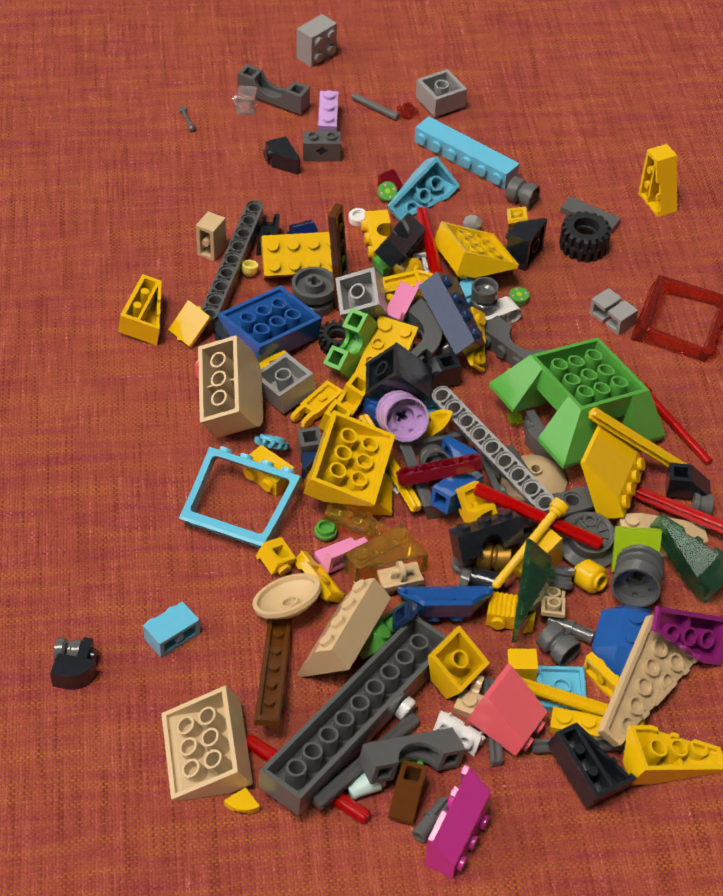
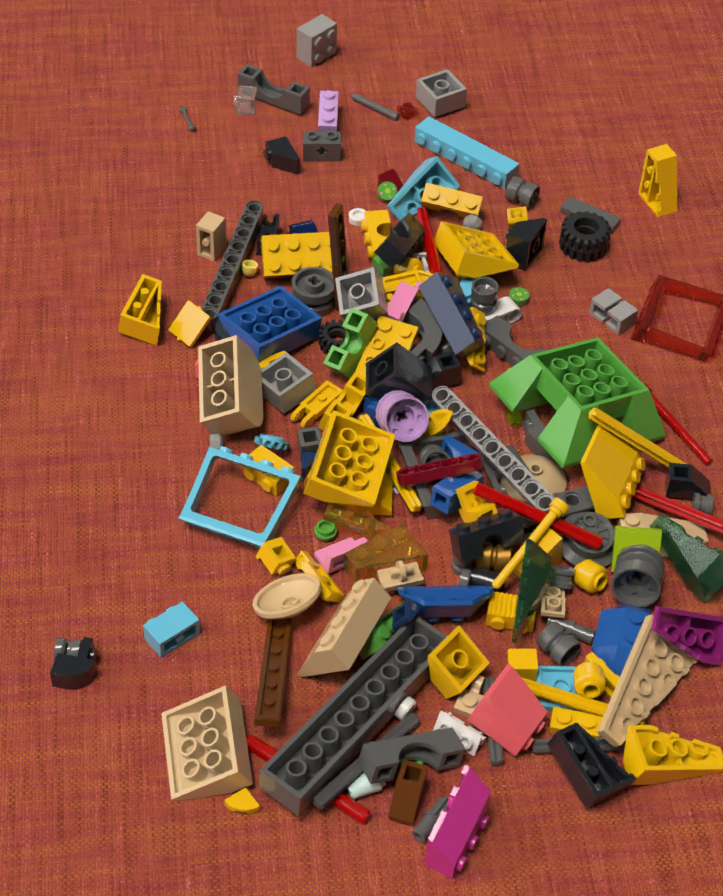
(216, 440): none -> light grey tile
(440, 197): none -> yellow arch
(589, 680): none -> yellow head

